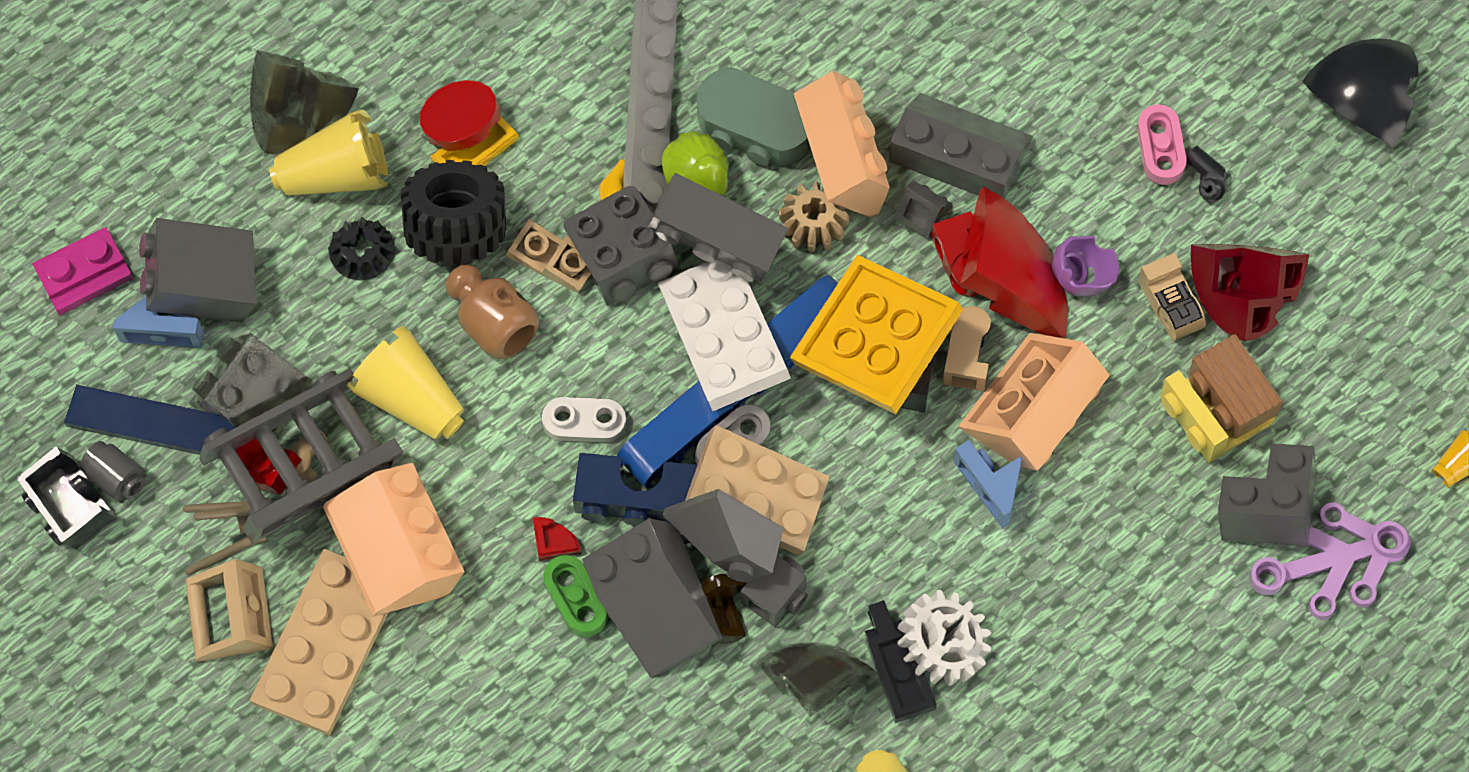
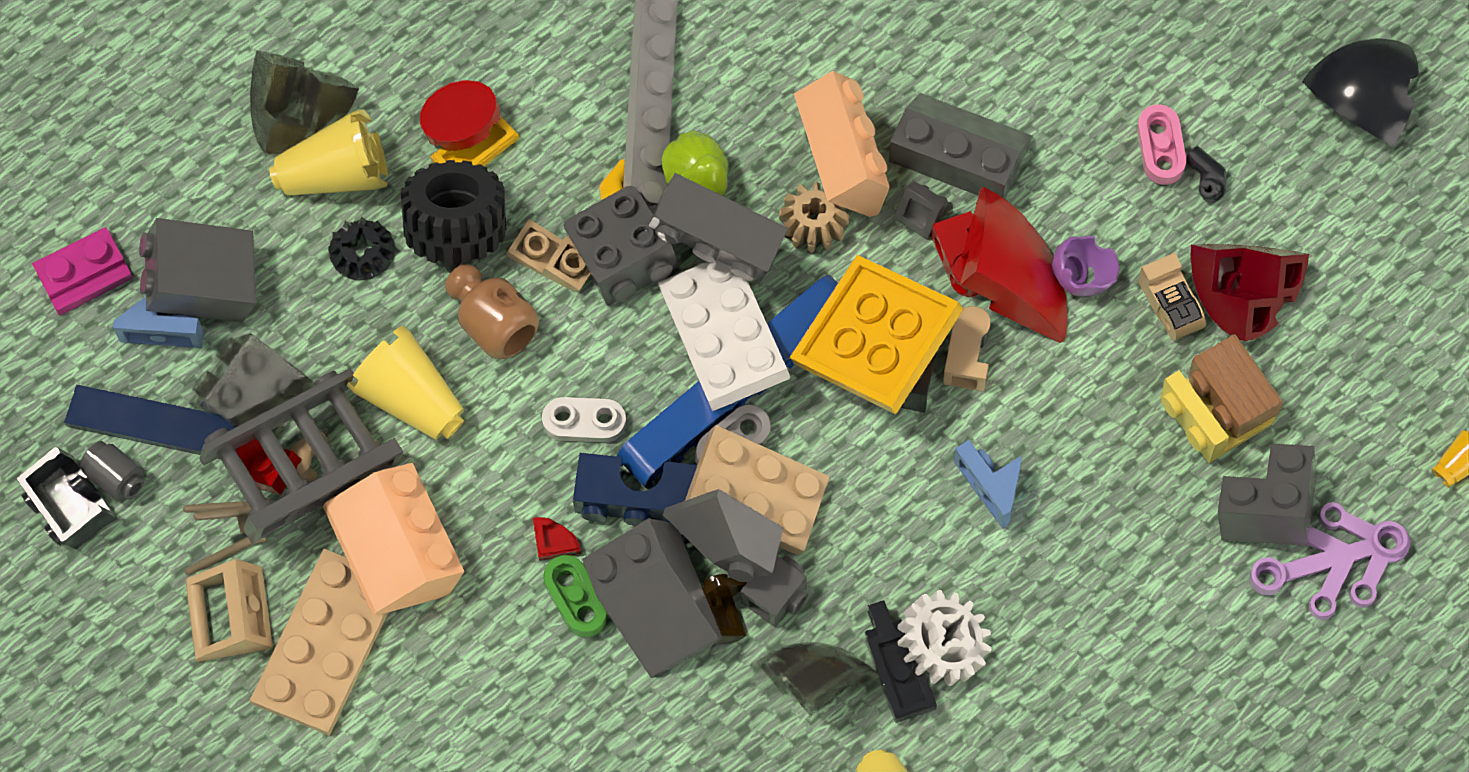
(752, 117): sand green brick -> none
(1036, 399): light nougat slope -> none

